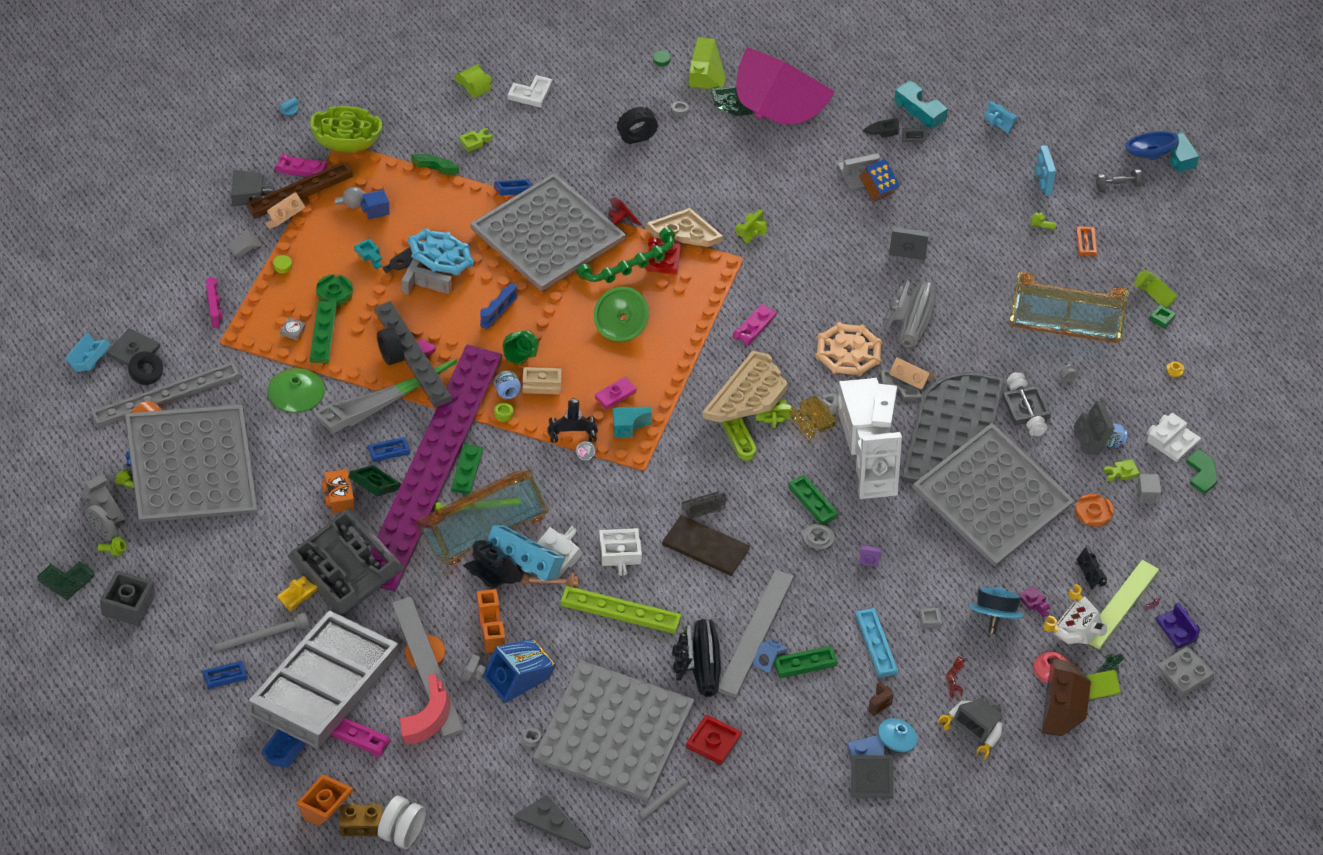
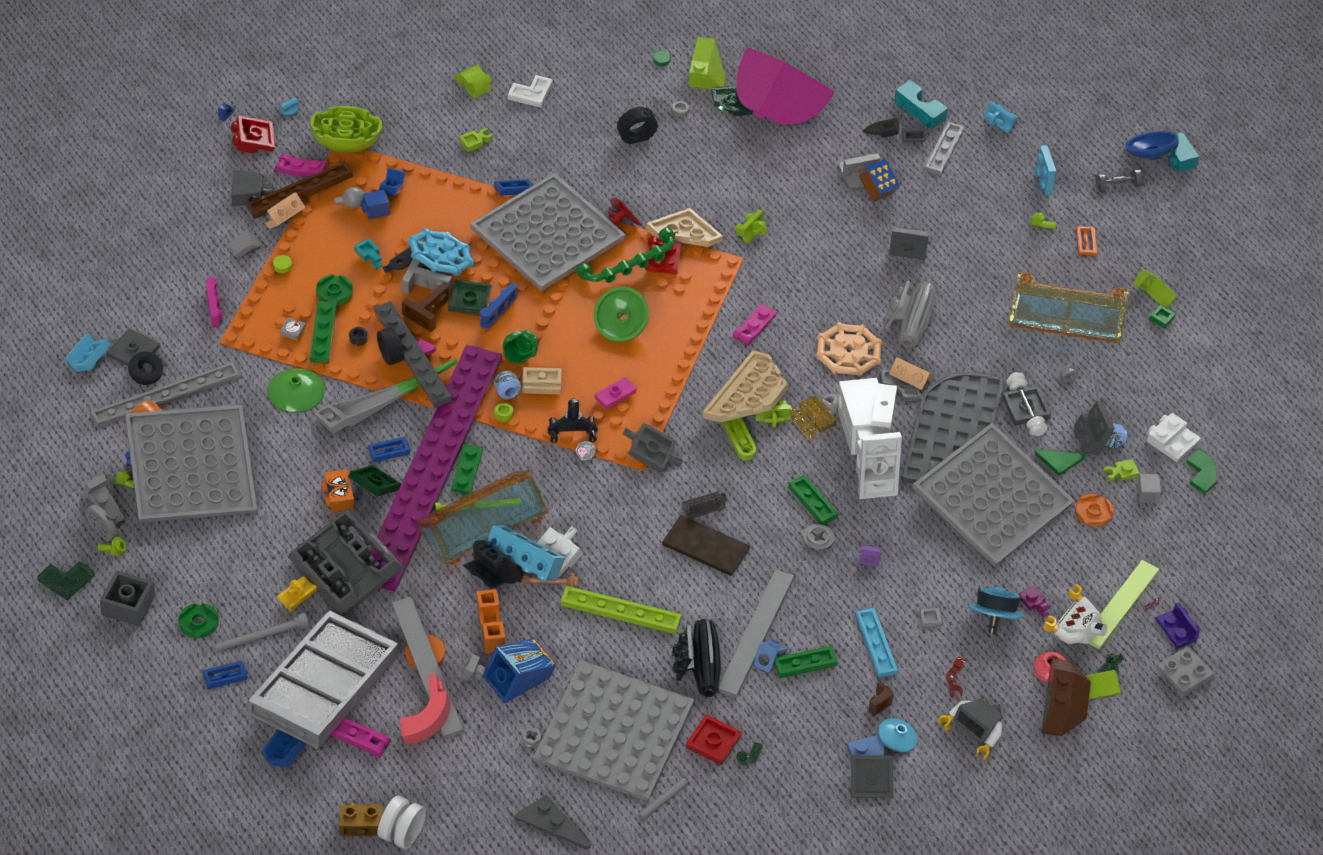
(202, 629): none -> green tile
(224, 111): none -> blue tile
(252, 134): none -> red plate
(323, 799): orange slope -> none
(358, 336): none -> black tile
(394, 182): none -> blue bracket
(424, 311): none -> reddish brown bracket
(442, 165): green tile -> none
(469, 297): none -> dark green tile
(620, 548): white plate -> none
(629, 419): teal arch -> none
(652, 447): none -> dark grey plate
(747, 758): none -> clear green arm
(944, 148): none -> light grey tile
(1059, 461): none -> green tile
(1090, 568): black hinge -> none
(1172, 371): yellow plate -> none

